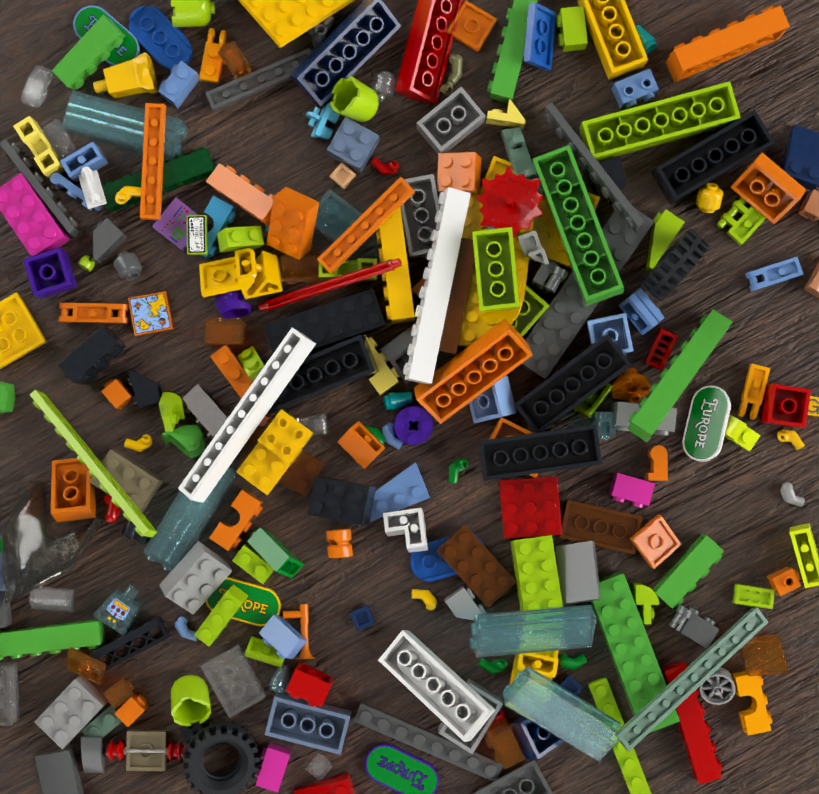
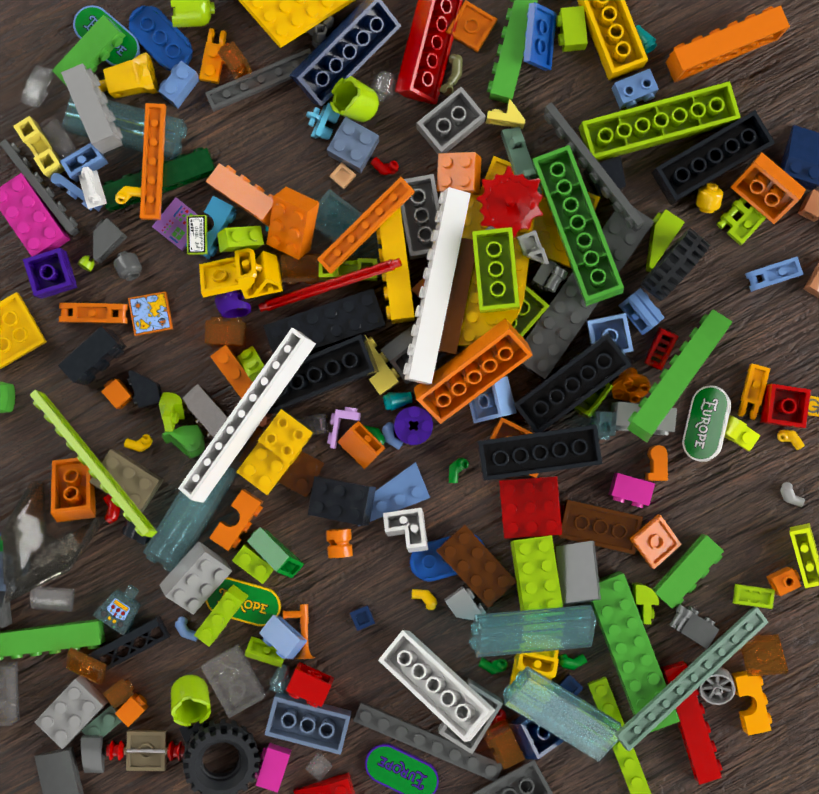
(92, 108): none -> light grey brick
(347, 413): none -> lavender bracket

